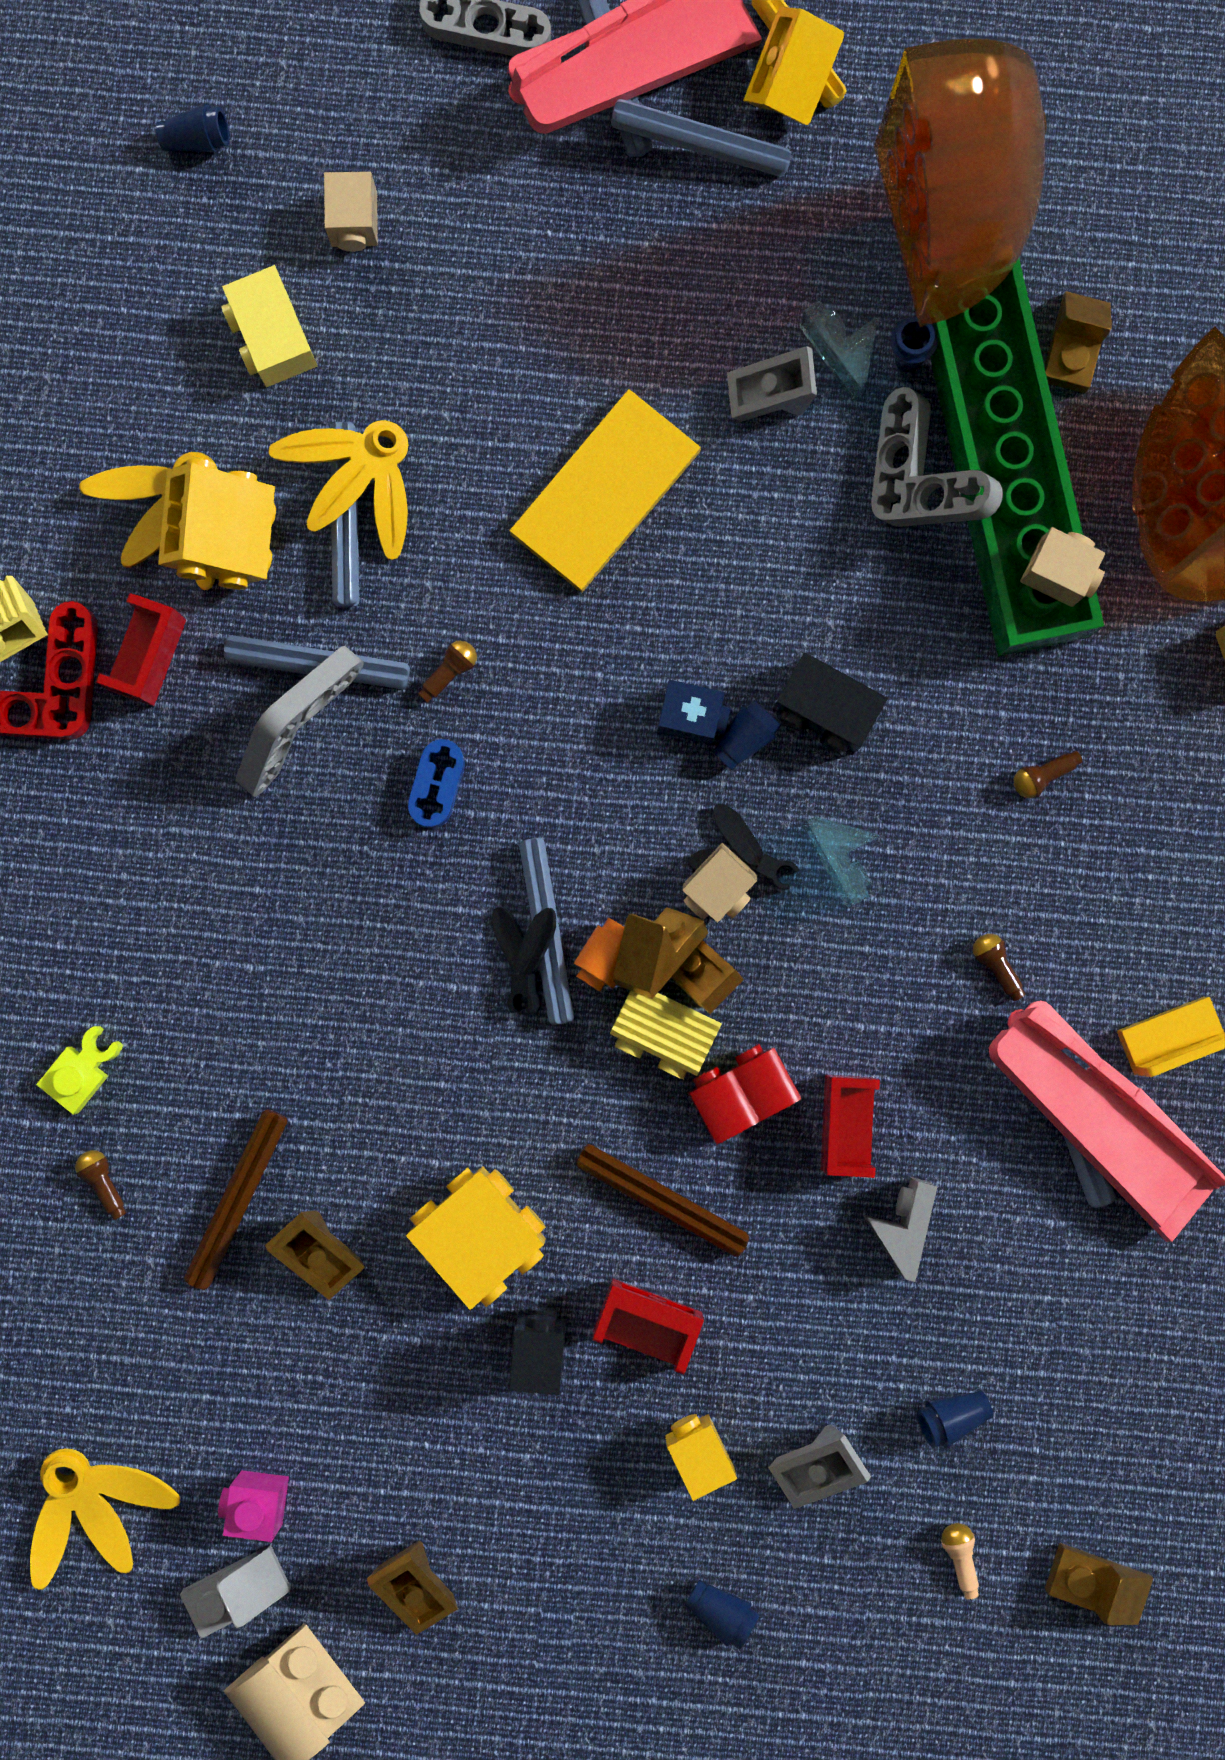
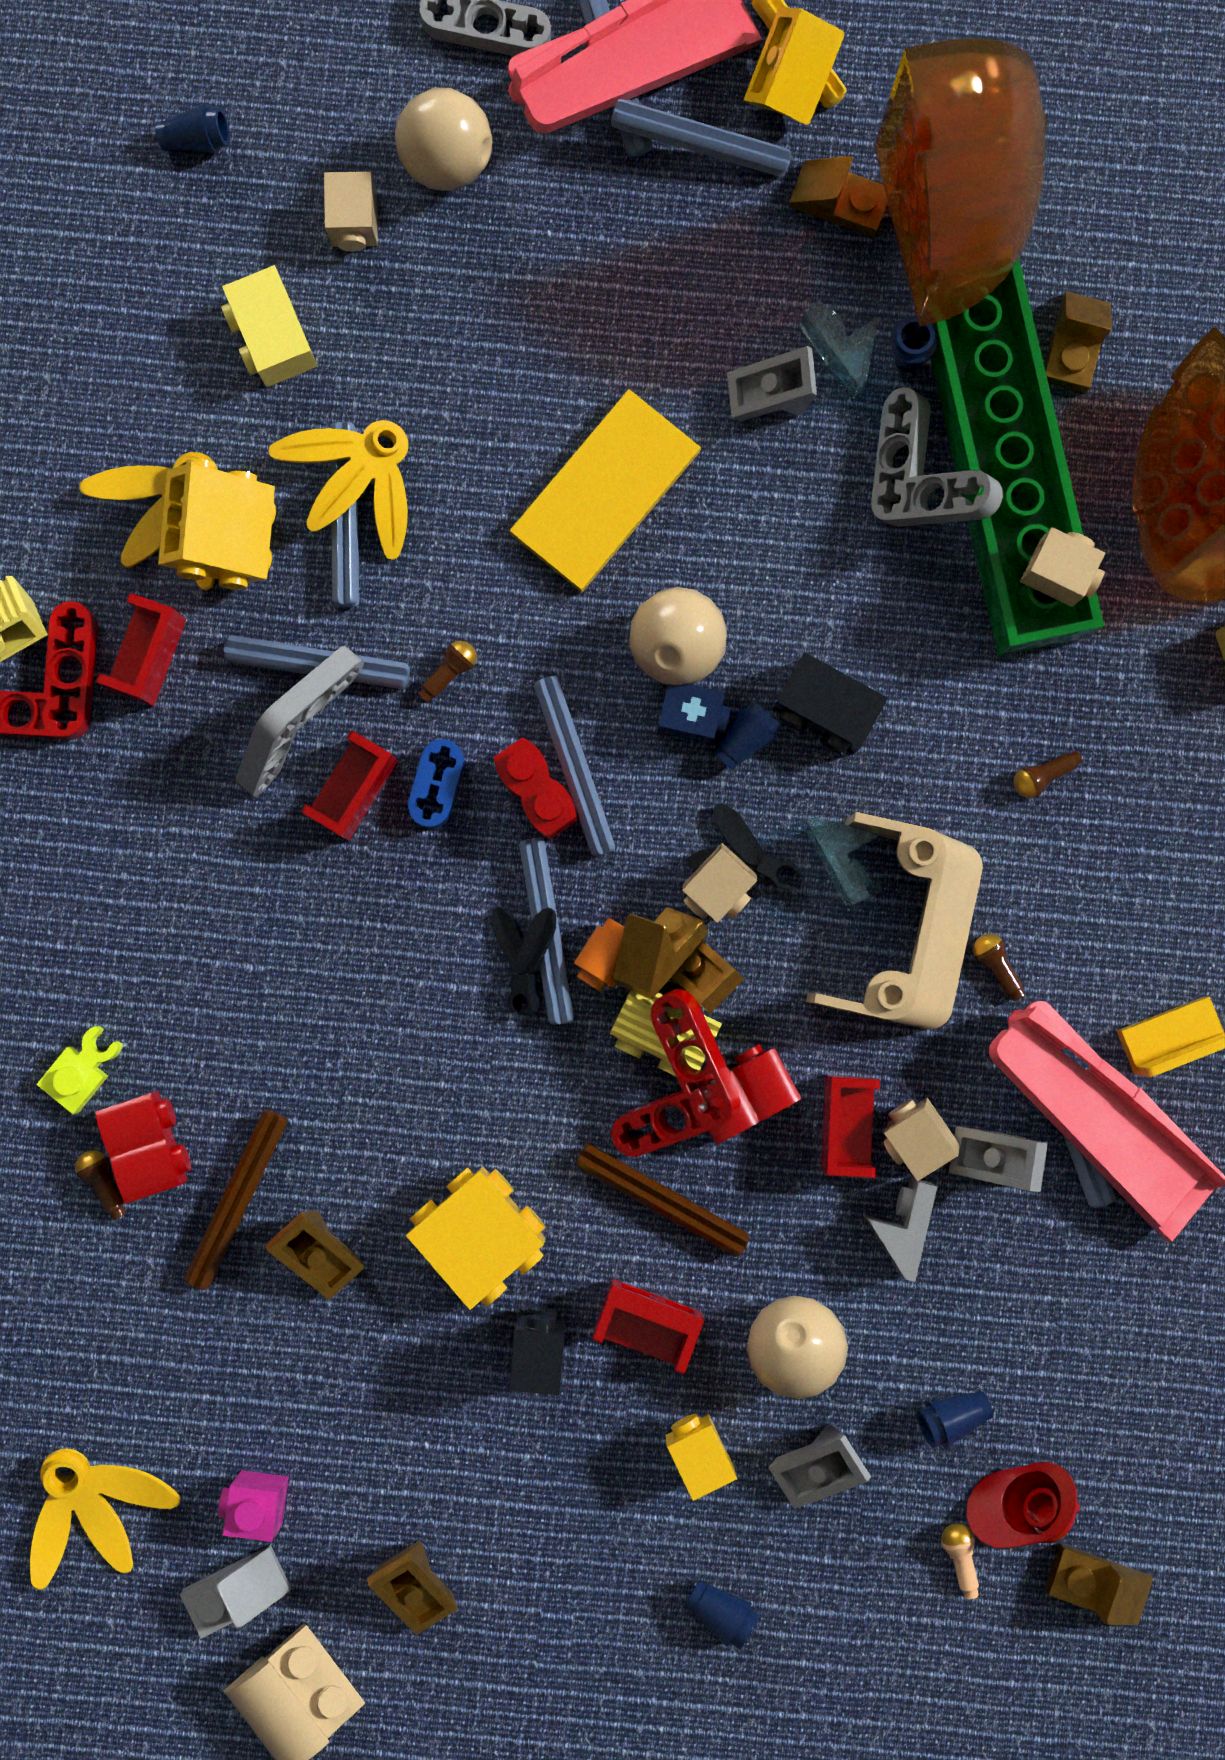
(143, 1146): none -> red brick
(352, 786): none -> red panel
(443, 139): none -> tan piece
(529, 780): none -> red brick
(574, 766): none -> sand blue axle
(678, 636): none -> tan piece
(692, 1097): none -> red beam
(797, 1347): none -> tan piece
(836, 195): none -> pearl gold slope
(919, 1138): none -> tan brick
(954, 875): none -> tan windscreen
(999, 1158): none -> light grey slope
(1023, 1506): none -> red piece

